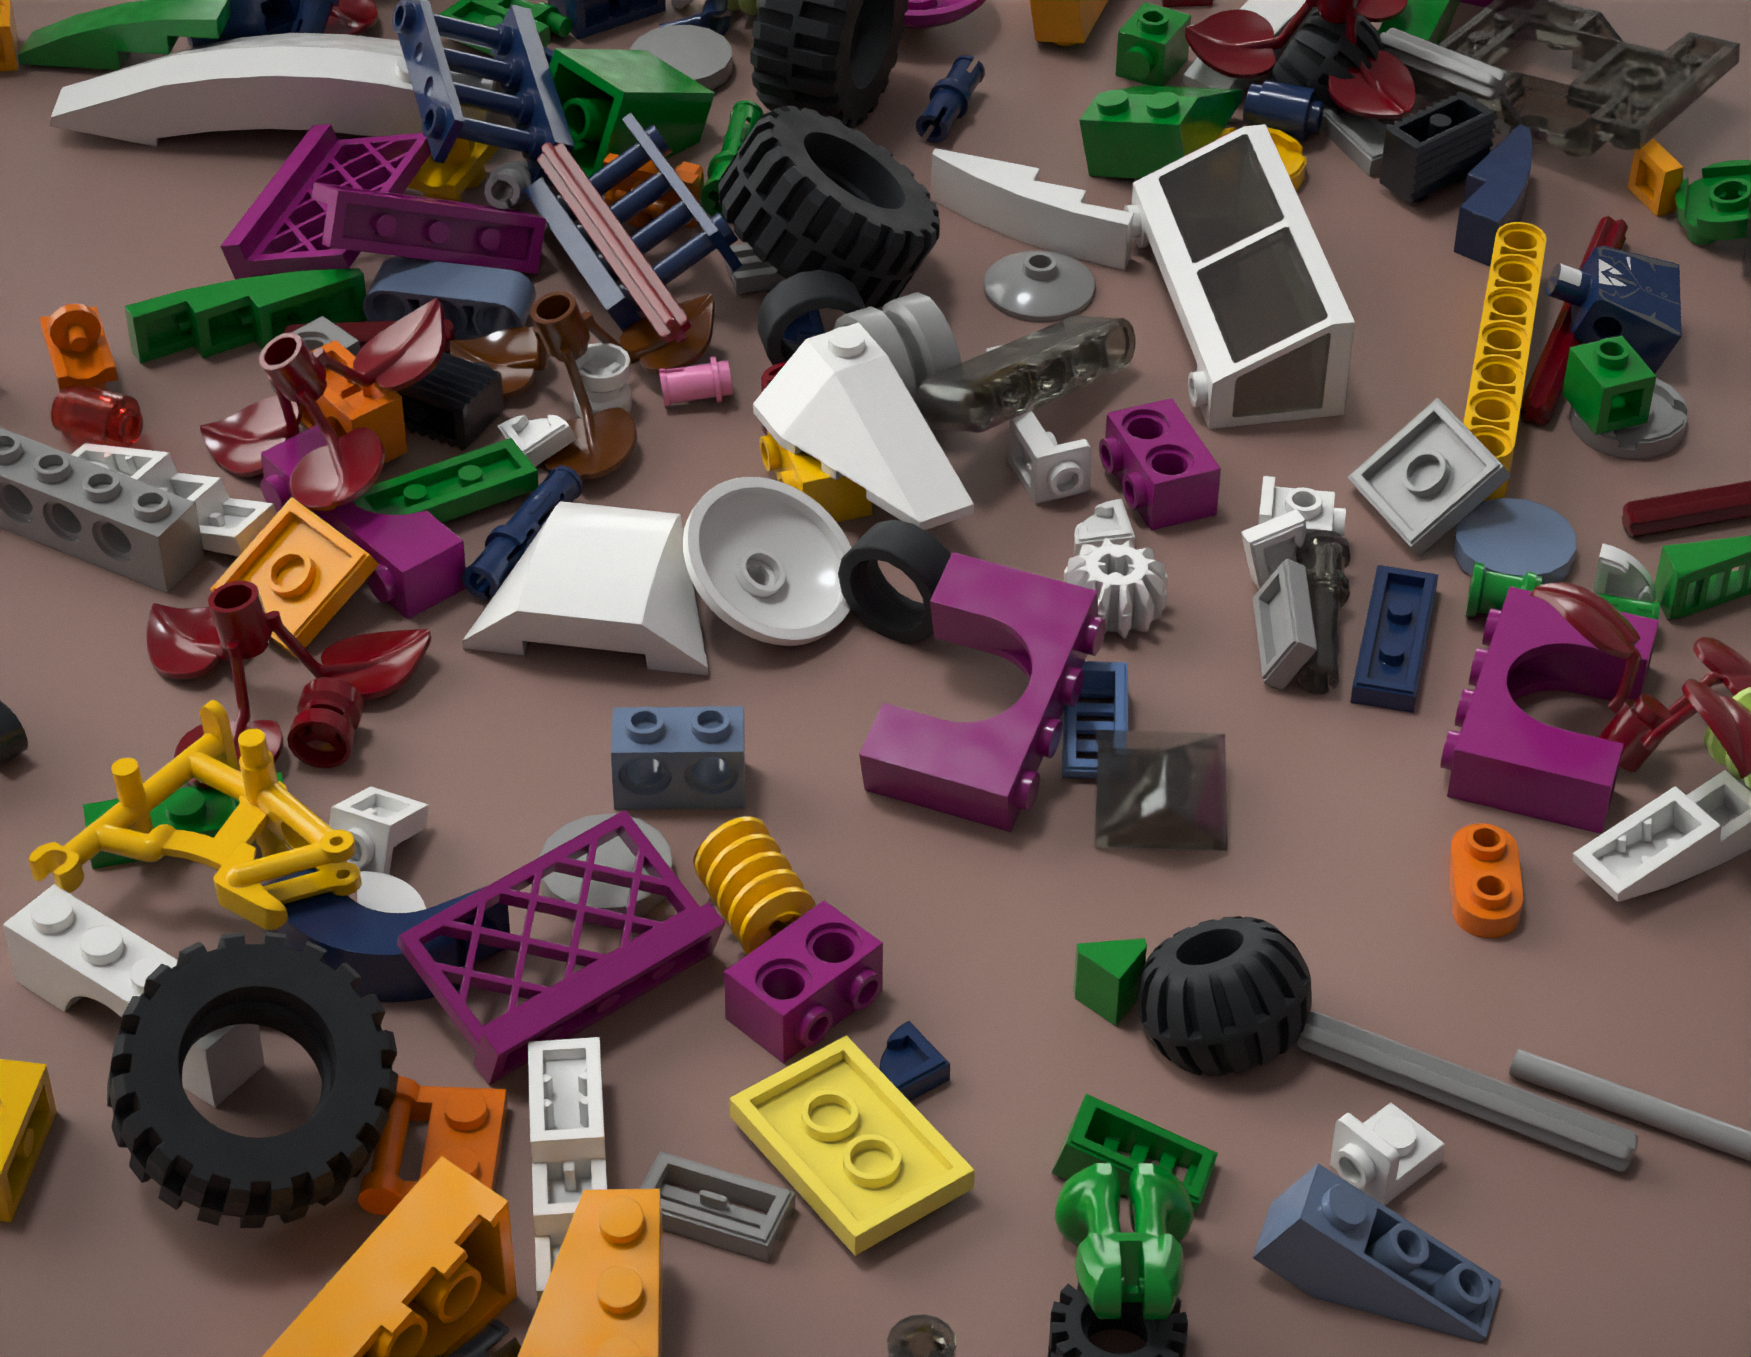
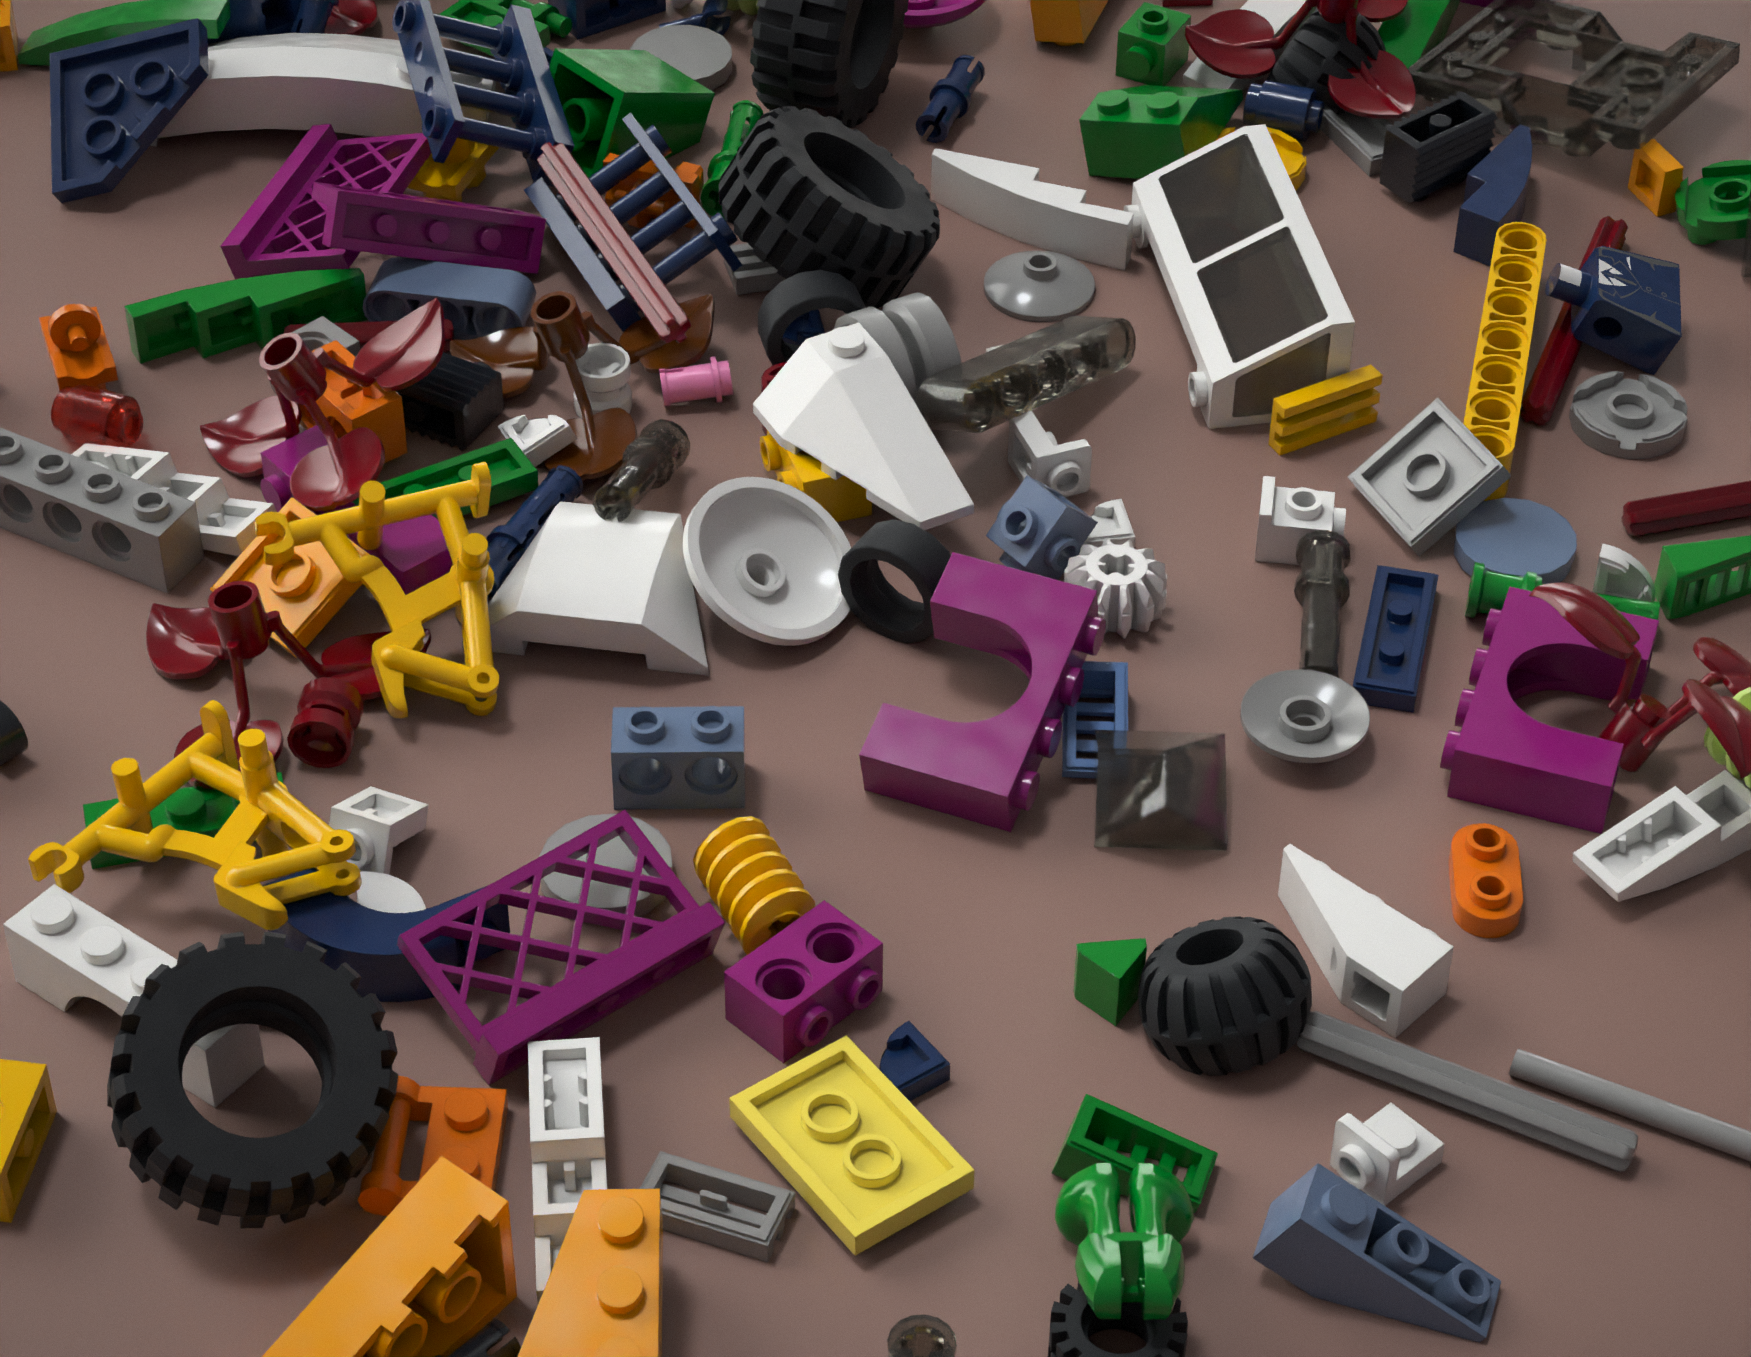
(116, 101): none -> dark blue plate
(466, 586): none -> yellow piece
(507, 184): light grey pin -> none
(645, 466): none -> clear smoke pin
(1040, 530): none -> sand blue brick
(1160, 464): magenta brick -> none
(1272, 543): white tile -> none
(1284, 624): light grey tile -> none
(1305, 716): none -> light grey dish
(1319, 415): none -> yellow tile
(1366, 949): none -> white slope
(1445, 64): light grey axle -> none
(1608, 385): green brick -> none

